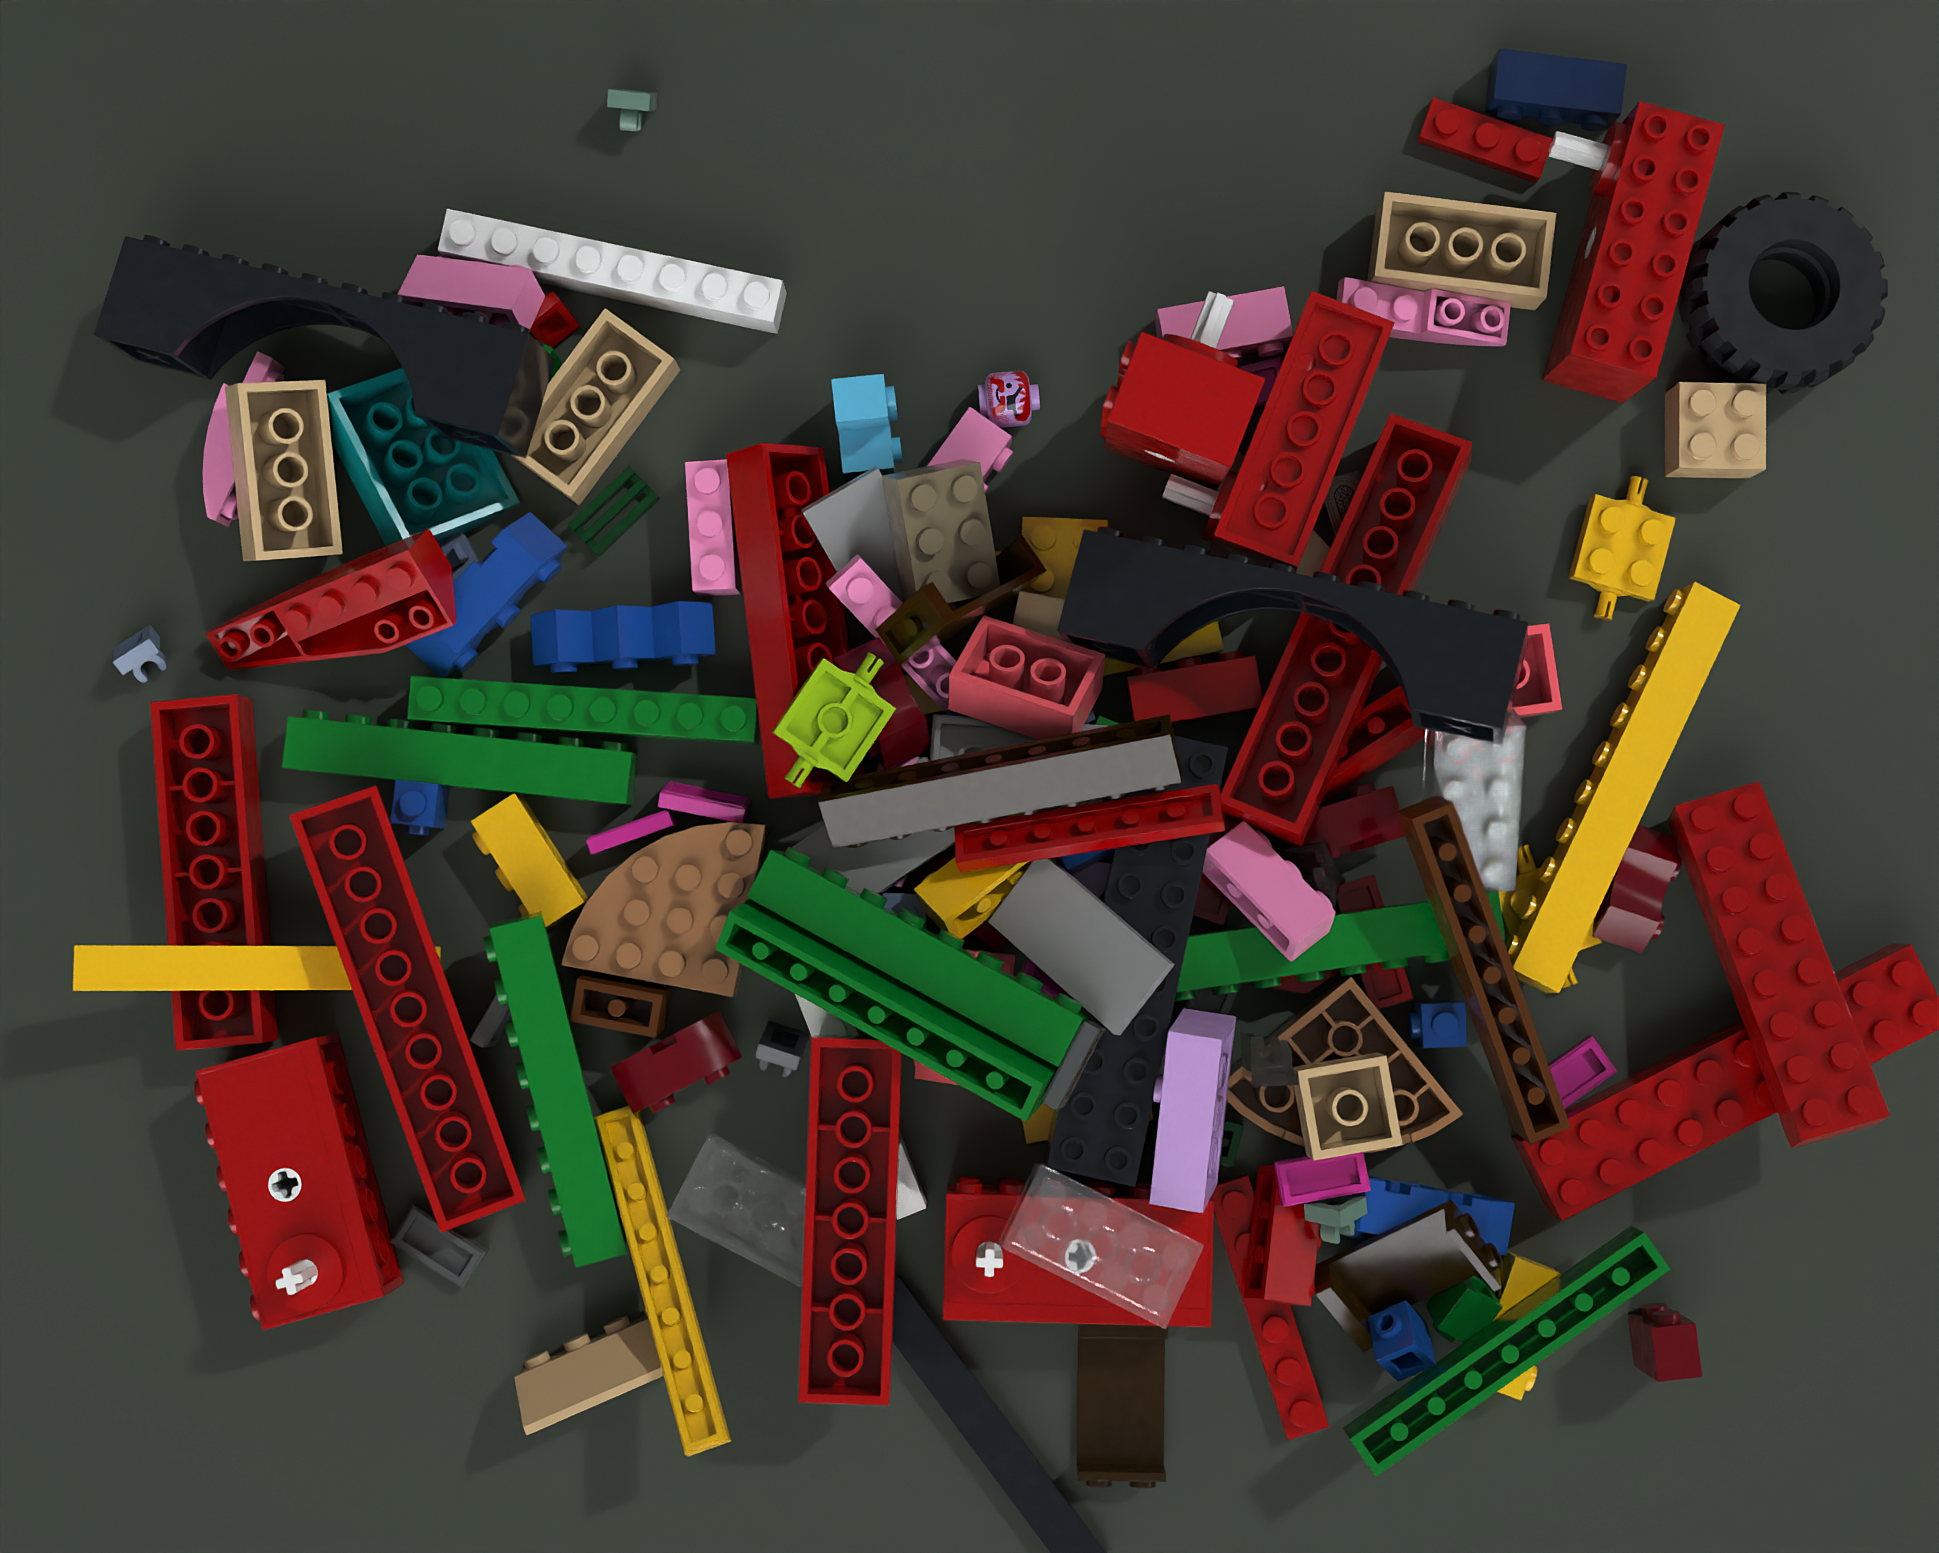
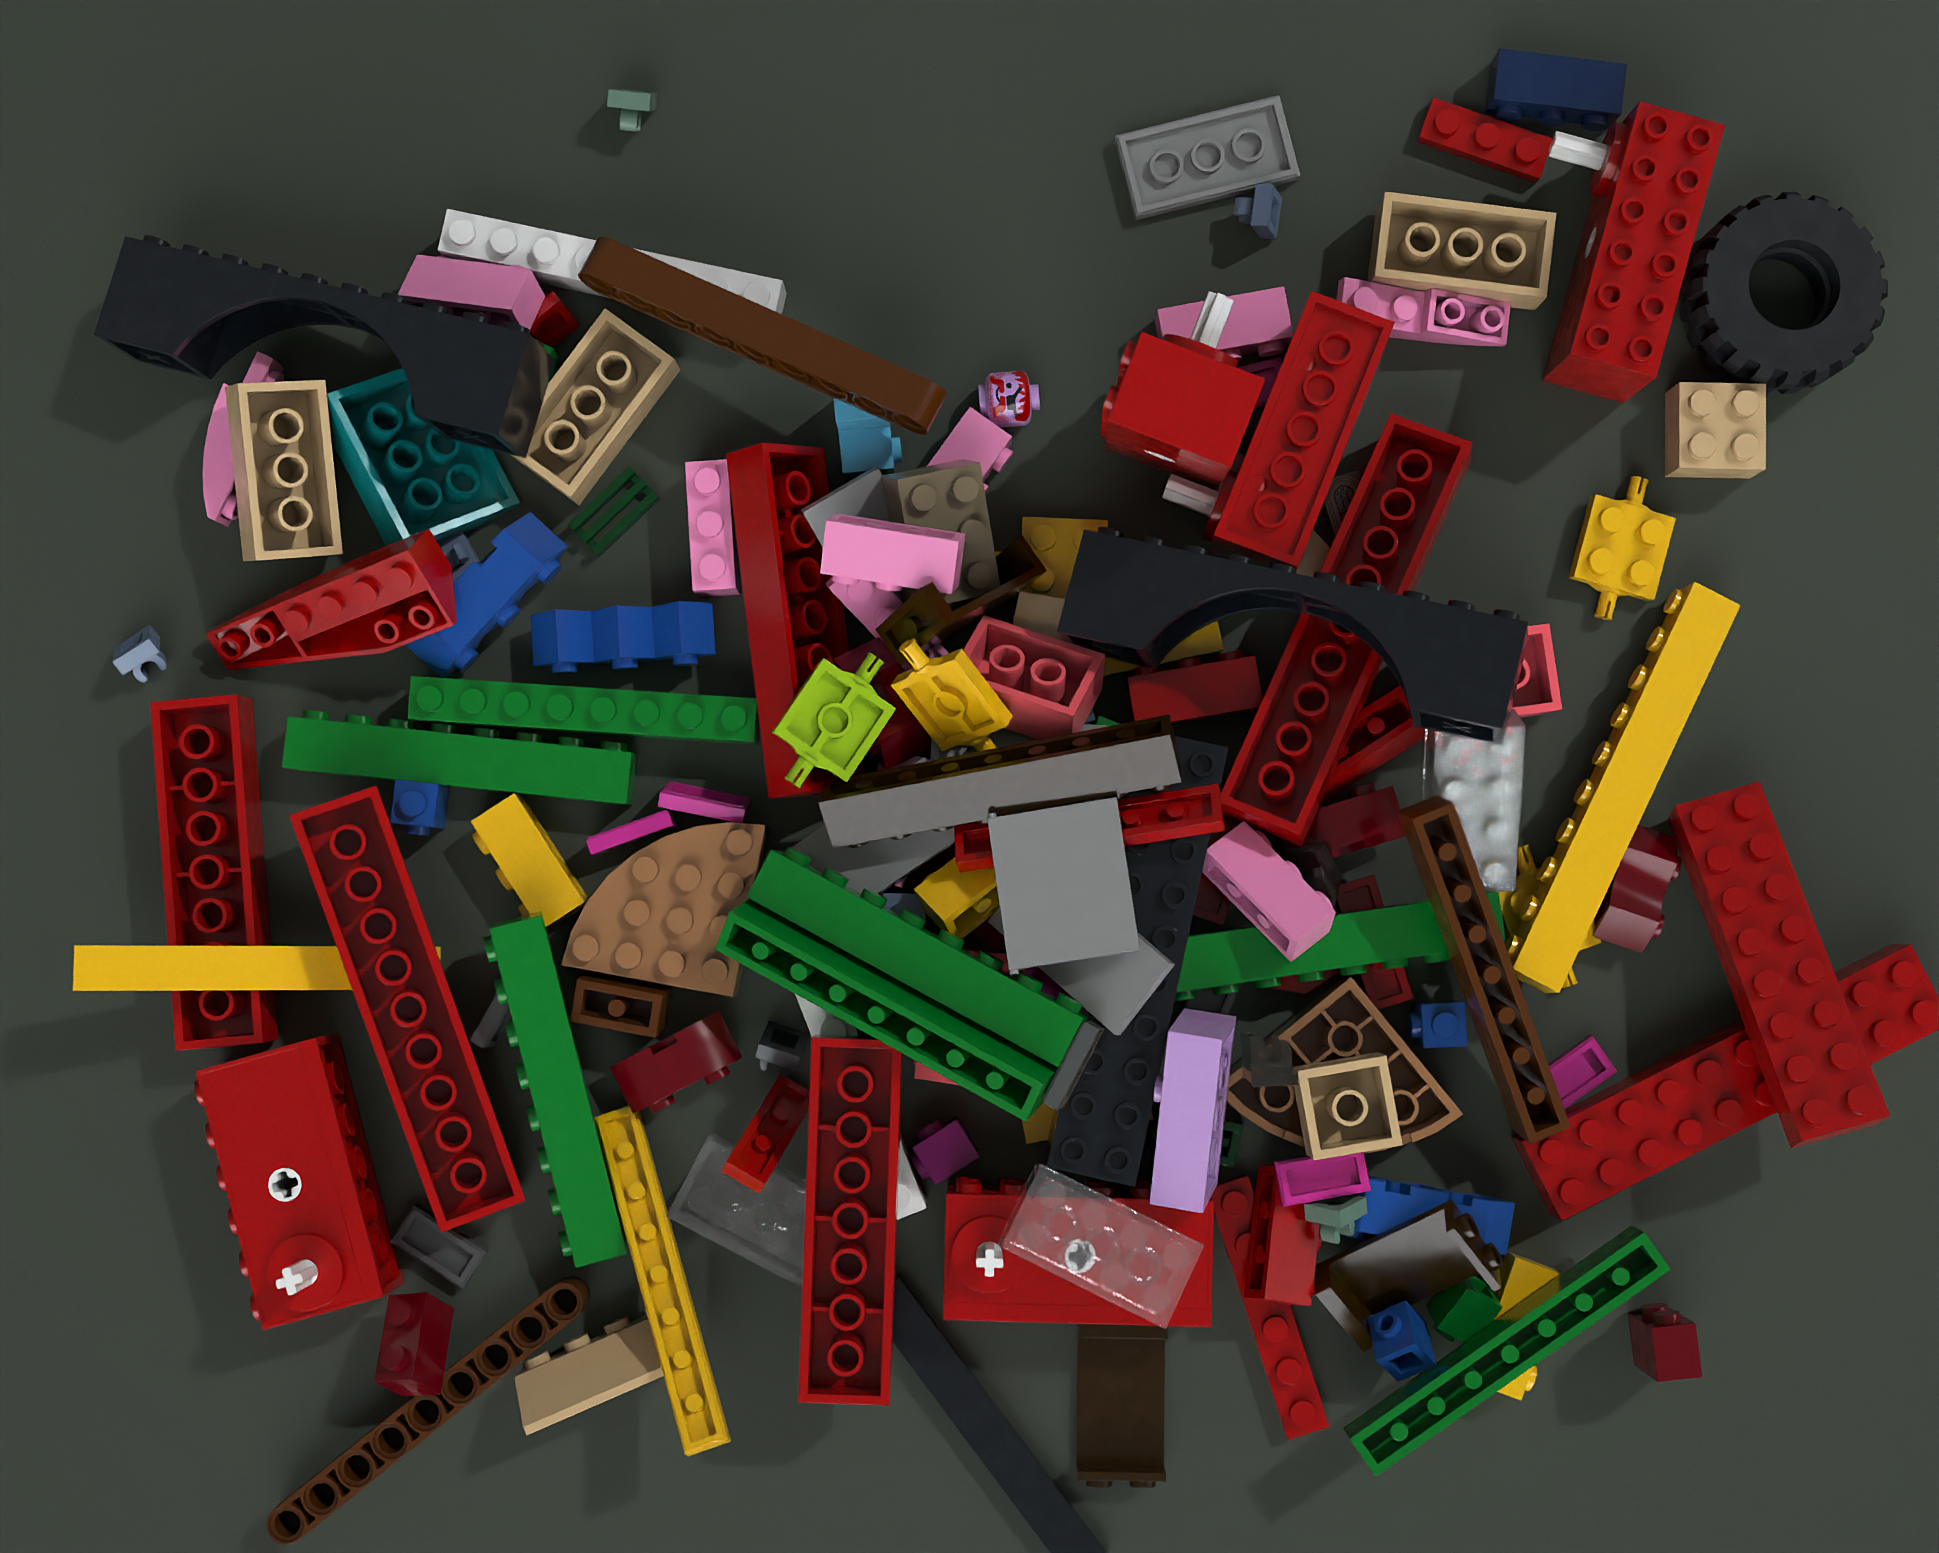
(414, 1344): none -> dark red brick
(415, 1425): none -> reddish brown beam
(762, 335): none -> reddish brown beam
(768, 1134): none -> red plate
(891, 554): none -> bright pink brick
(943, 1150): none -> magenta brick
(950, 698): none -> yellow plate
(1063, 884): none -> light grey piece
(1207, 157): none -> light grey tile
(1260, 212): none -> sand blue tile

